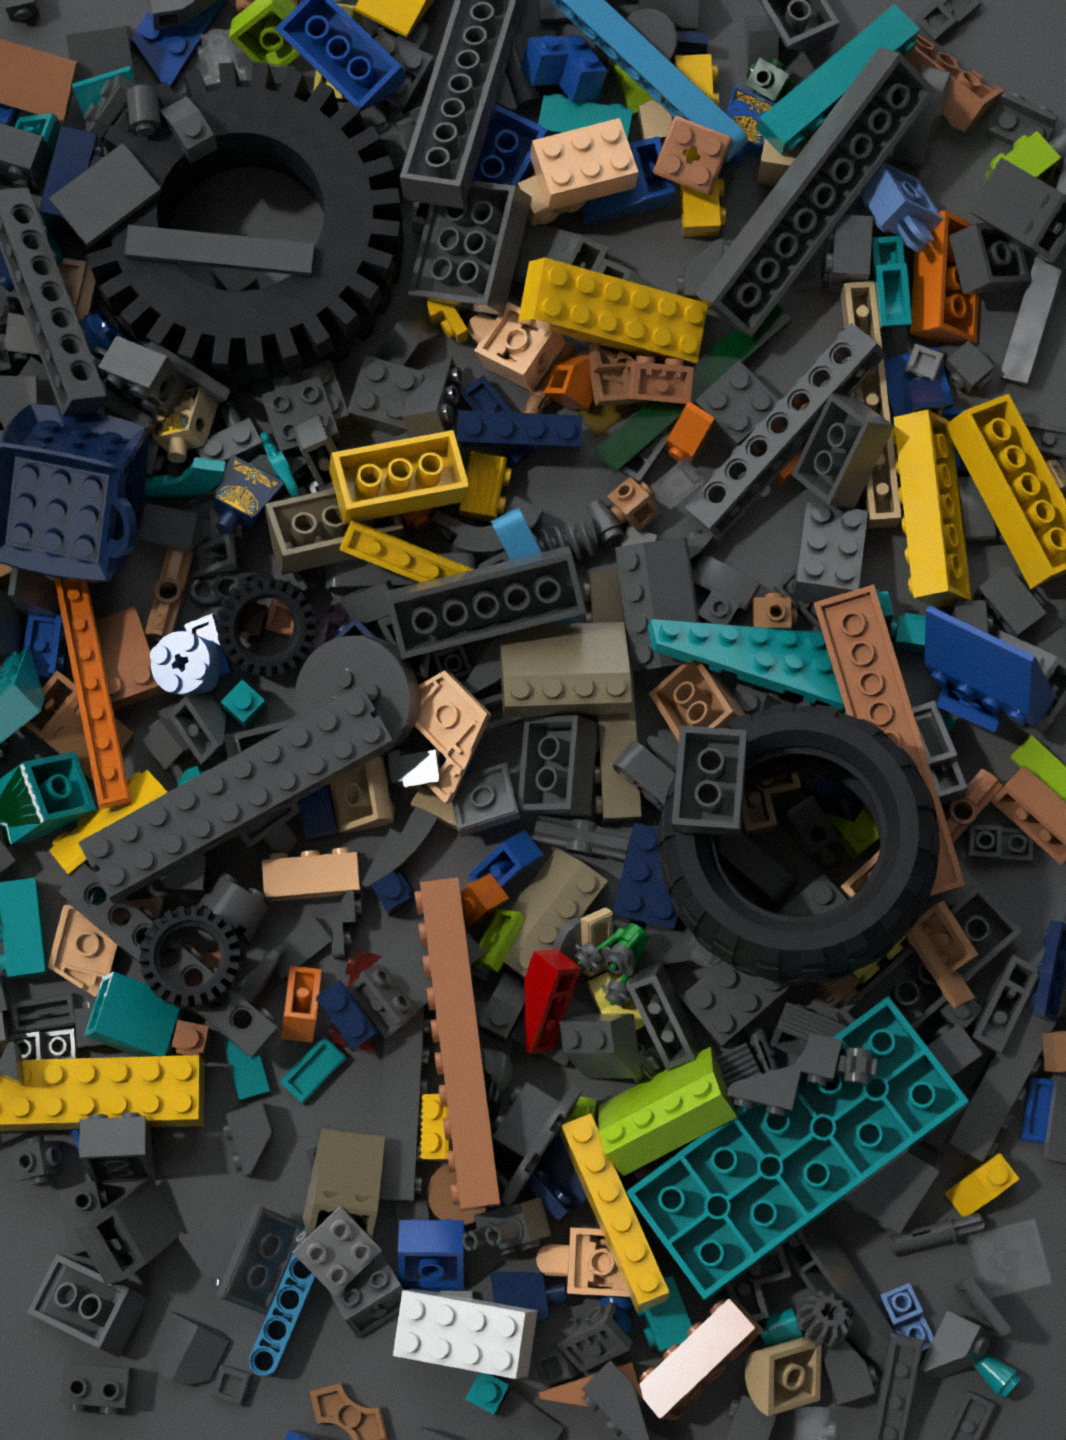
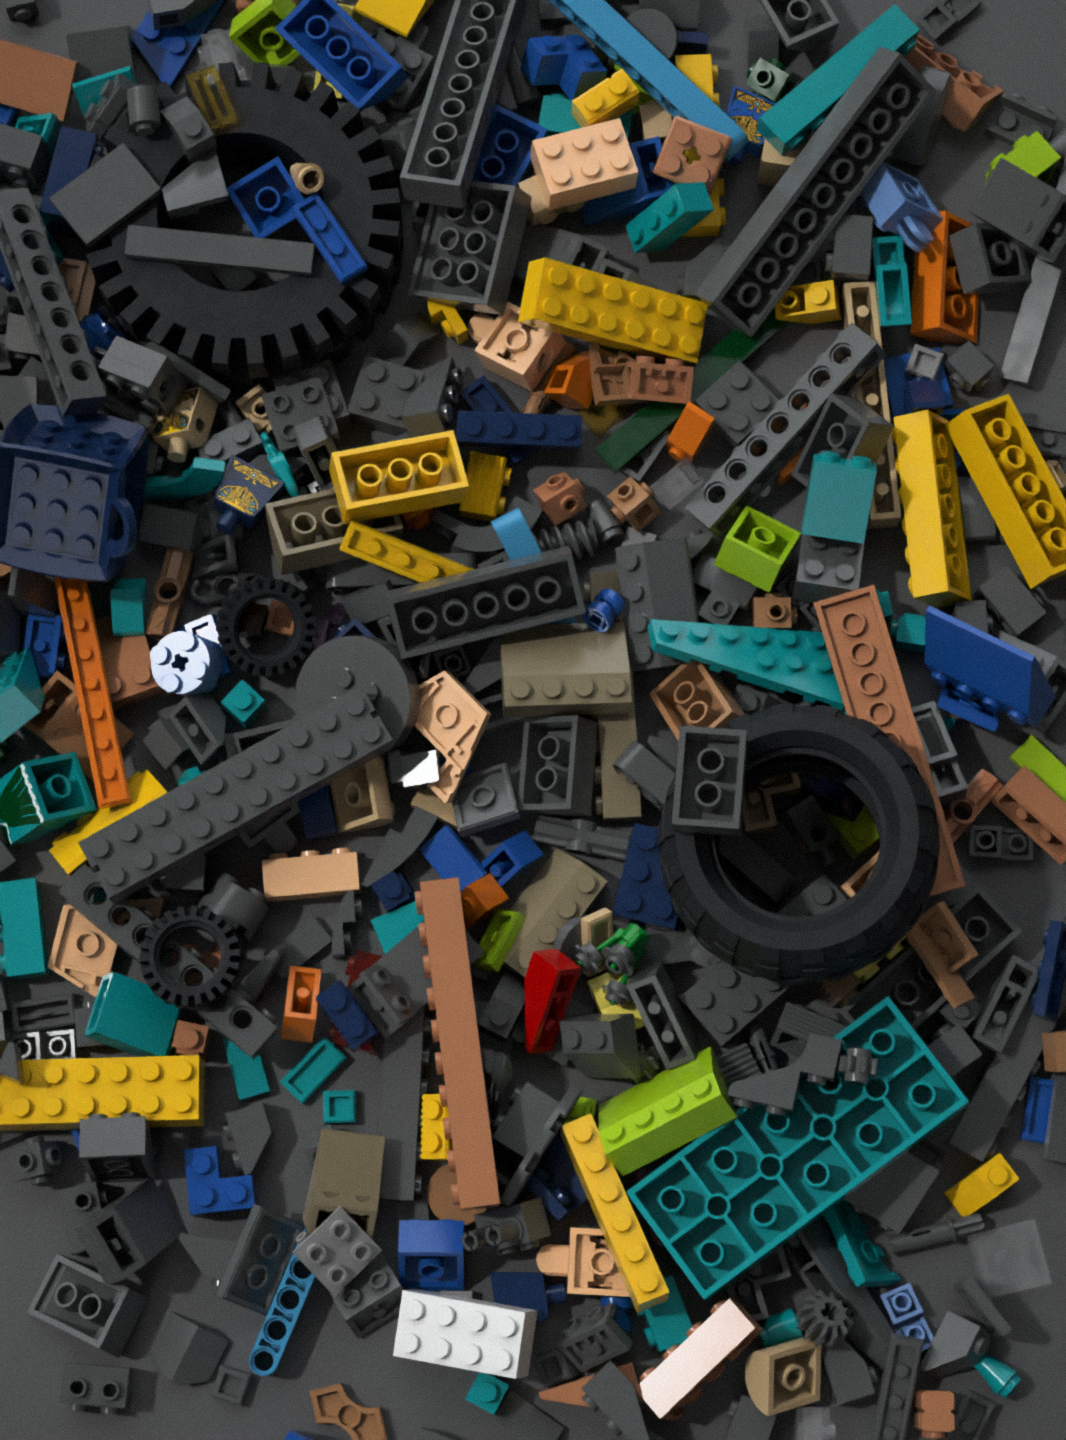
(128, 607): none -> teal slope
(196, 187): none -> dark grey slope
(211, 1192): none -> blue brick
(220, 120): none -> clear yellow tile
(249, 405): none -> tan brick
(266, 198): none -> blue slope
(307, 177): none -> tan cone
(329, 238): none -> blue tile
(339, 1106): none -> teal tile
(396, 925): none -> teal slope
(452, 858): none -> blue slope
(560, 497): none -> nougat brick
(605, 608): none -> blue wheel
(606, 100): none -> yellow brick
(669, 217): none -> teal brick
(757, 548): none -> lime brick
(810, 303): none -> yellow slope
(839, 497): none -> teal brick
(859, 1253): none -> teal wing
(933, 1412): none -> nougat brick

